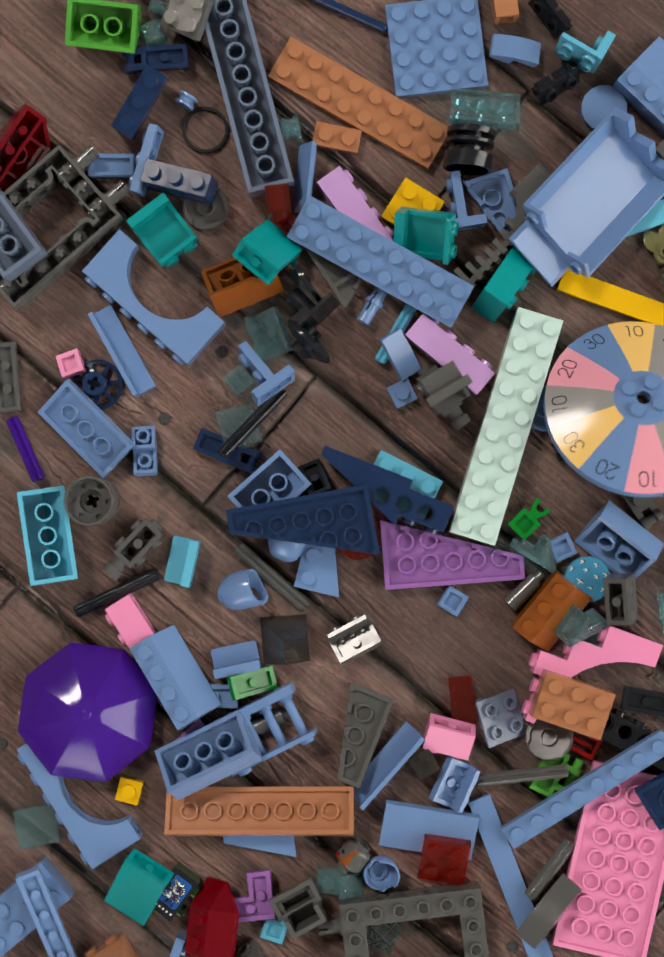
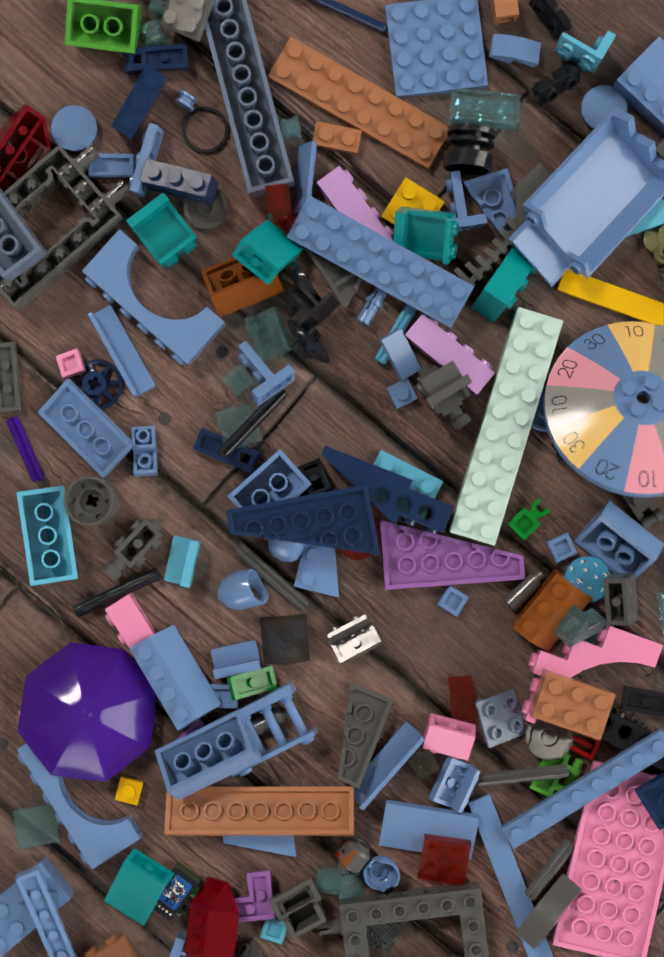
(74, 128): none -> medium blue tile
(539, 553): clear light blue slope -> none

